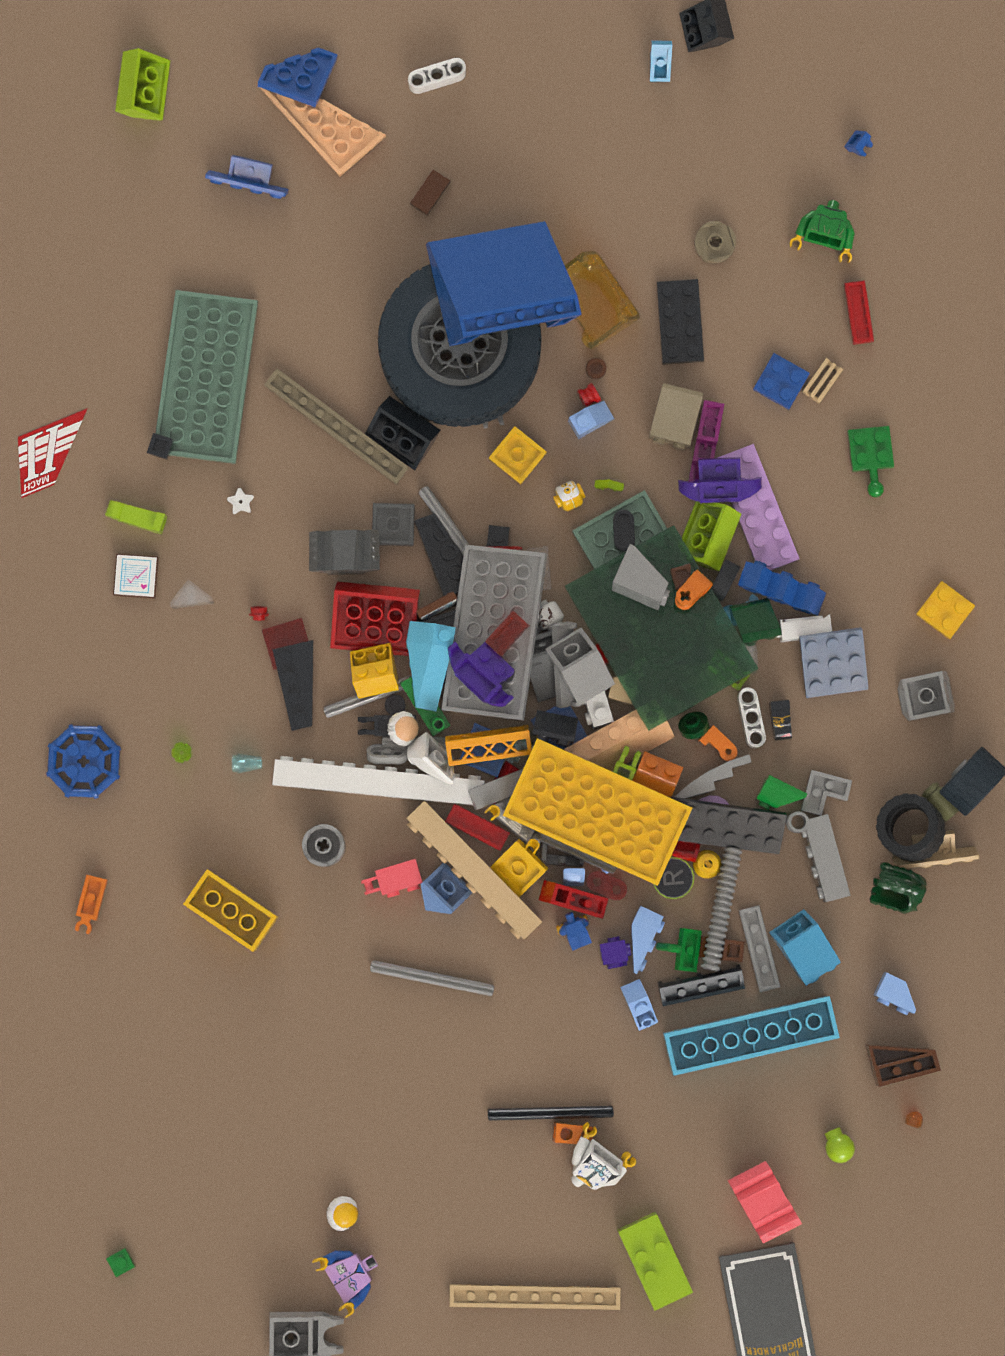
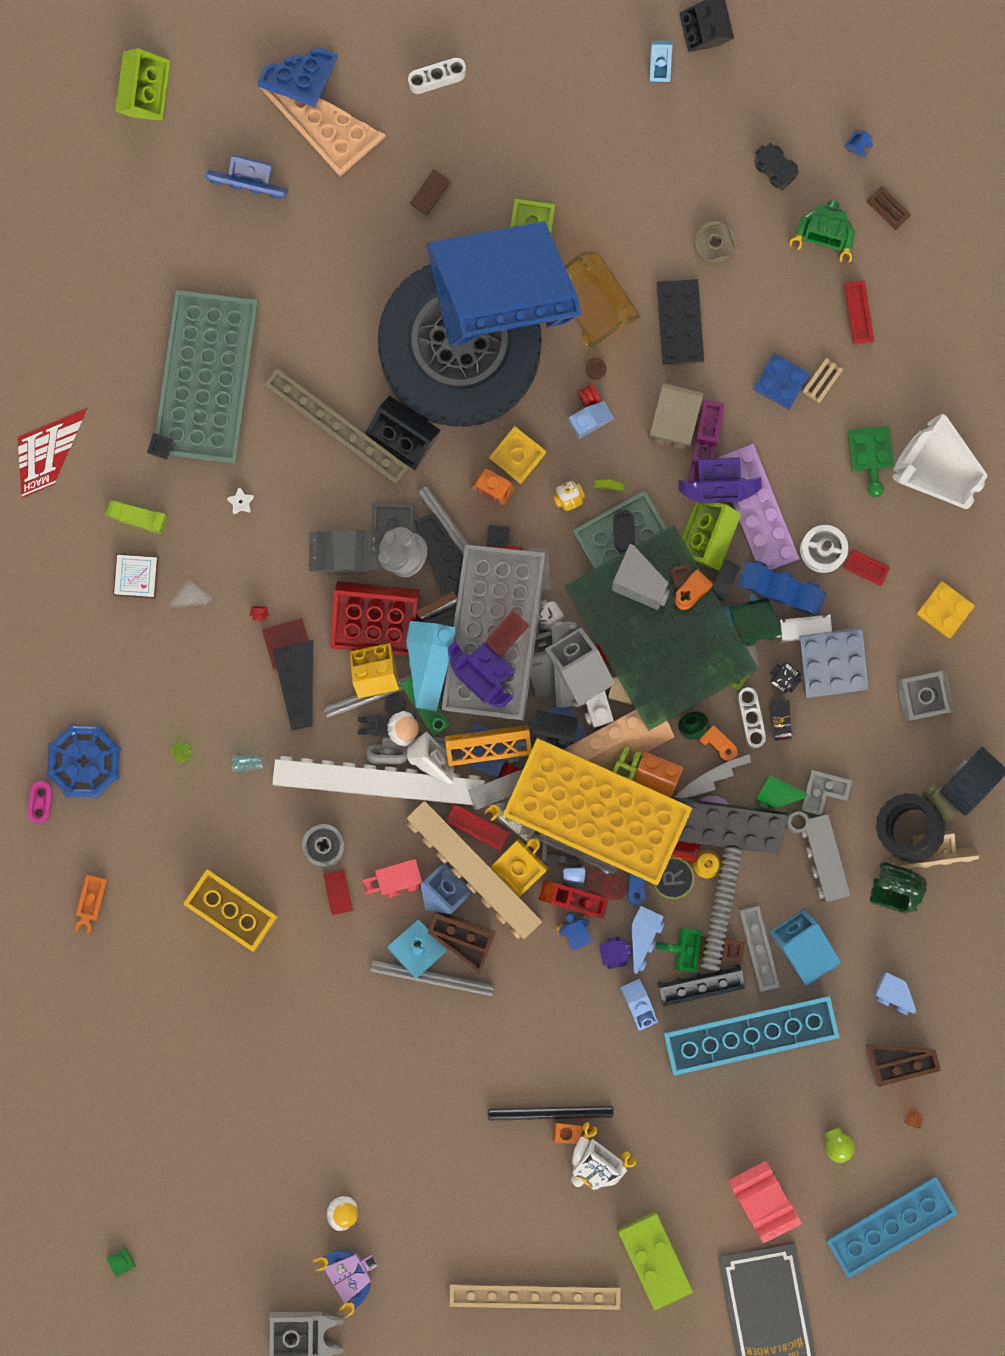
(40, 802): none -> dark pink plate
(338, 892): none -> red slope
(402, 552): none -> light grey wheel
(416, 949): none -> medium azure tile
(463, 938): none -> reddish brown wedge
(493, 487): none -> orange torso
(531, 212): none -> lime plate
(636, 893): none -> blue leg
(775, 166): none -> black brick
(785, 677): none -> black head
(824, 548): none -> white wheel
(866, 567): none -> red tile
(883, 214): none -> reddish brown tile
(891, 1227): none -> dark azure plate
(940, 465): none -> white cone

